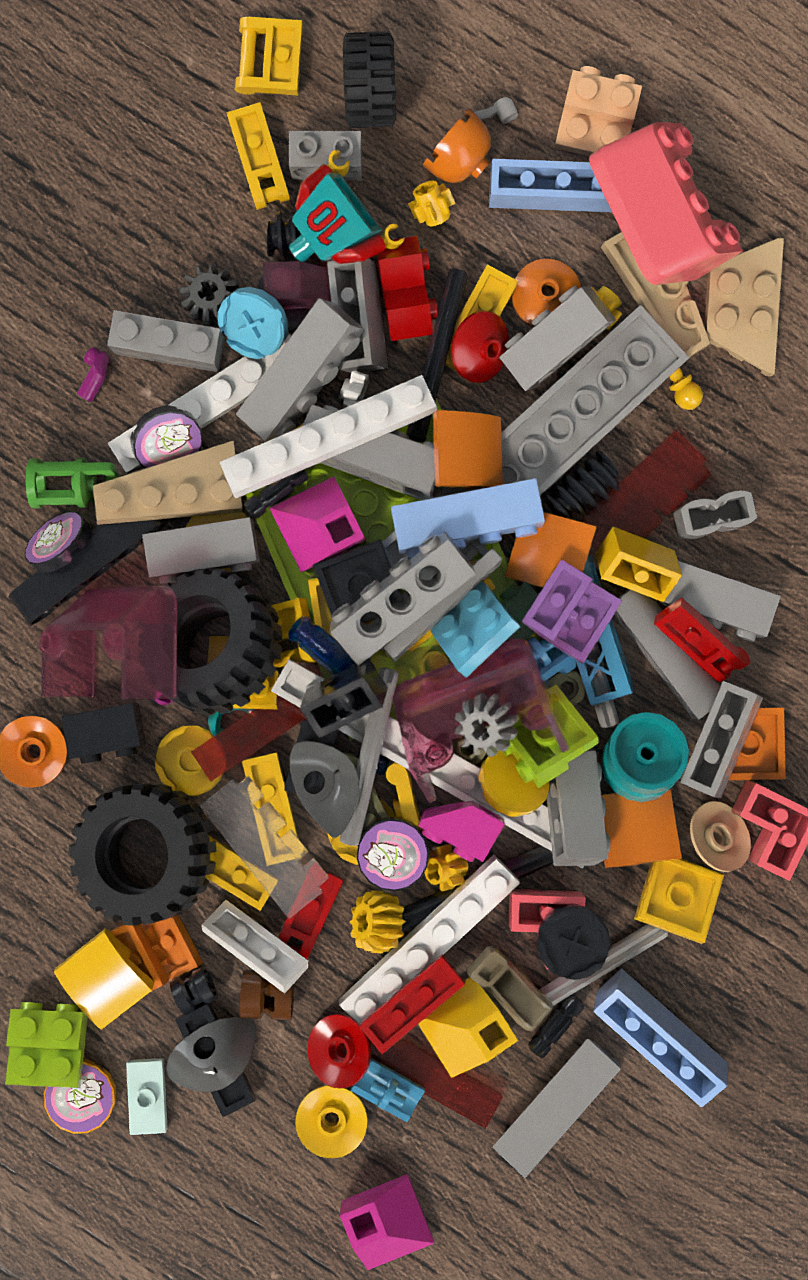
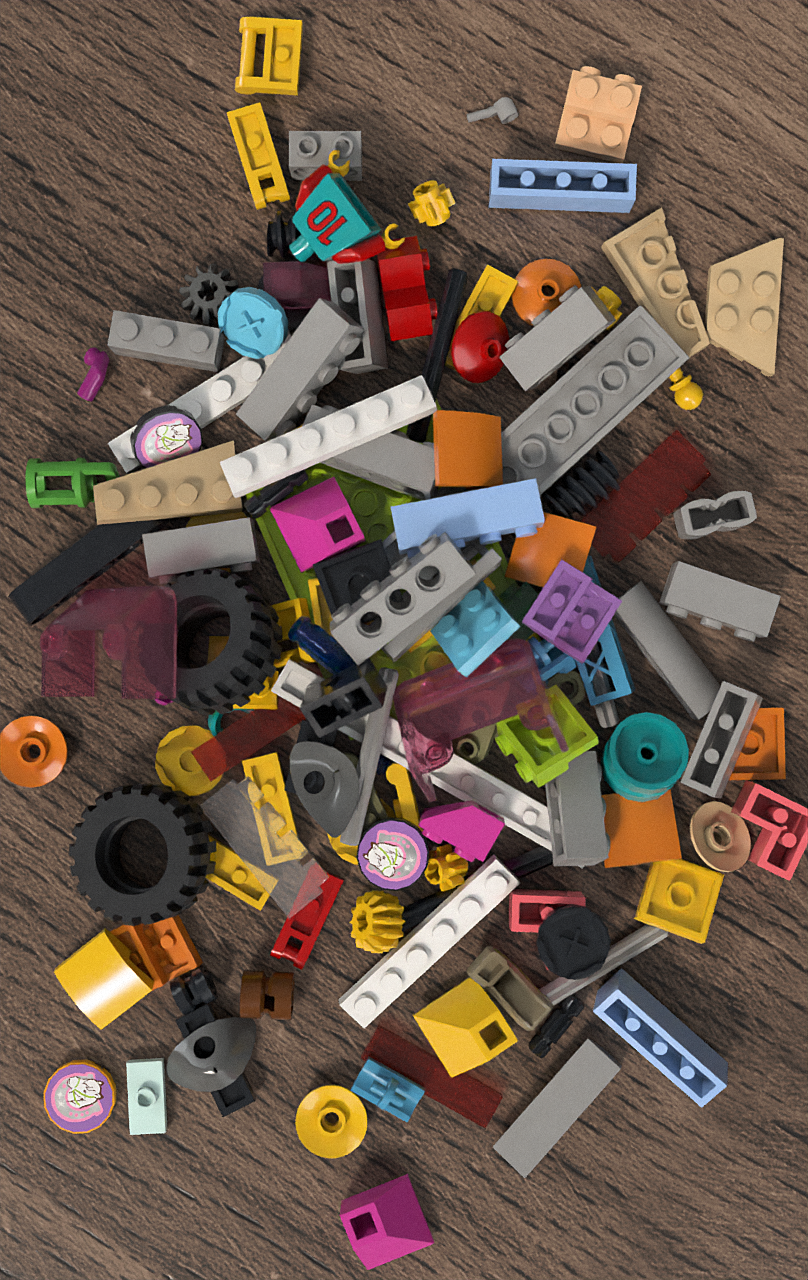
(46, 1046): lime plate -> none
(56, 541): tile -> none
(104, 731): black brick -> none
(255, 946): white plate -> none
(327, 1053): red dish -> none
(354, 388): white plate -> none
(369, 79): black tyre -> none
(412, 1004): red plate -> none
(461, 150): orange cylinder -> none
(473, 716): light grey gear -> none
(506, 789): yellow tile -> none
(638, 564): yellow brick -> none
(660, 205): coral windscreen -> none
(701, 640): red plate -> none

